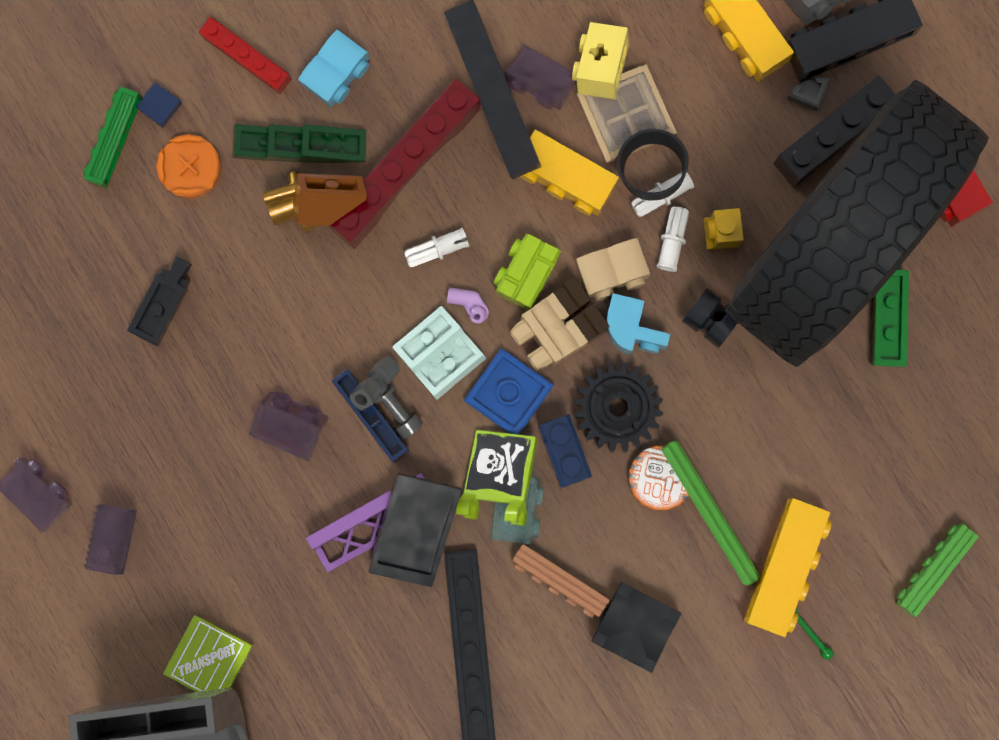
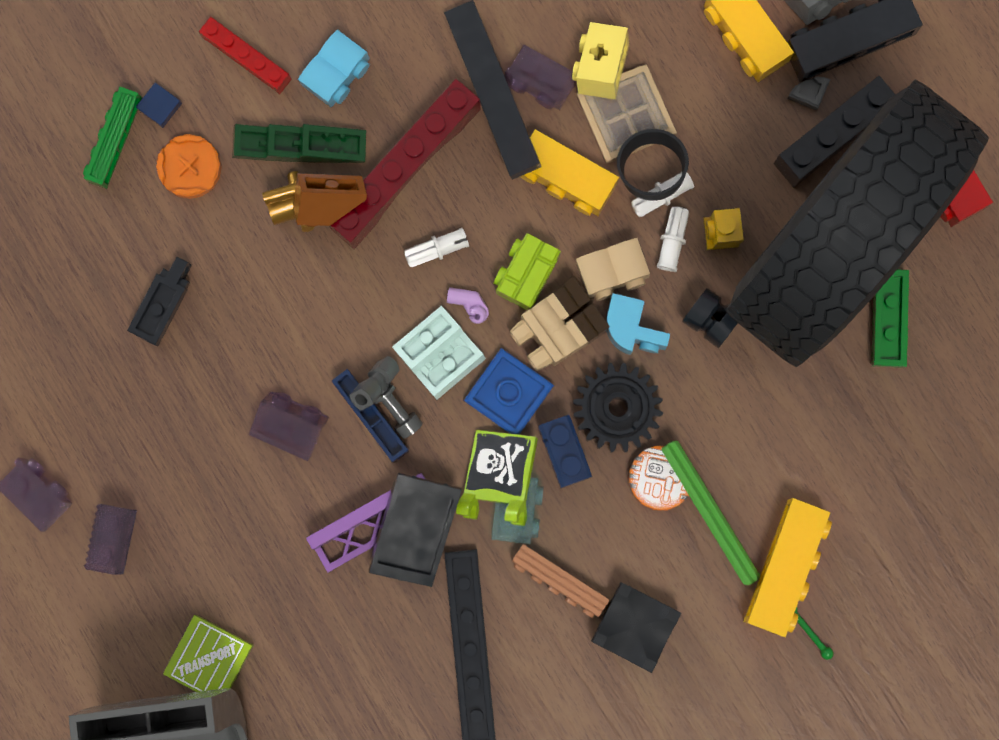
(936, 569): bright green piece -> none

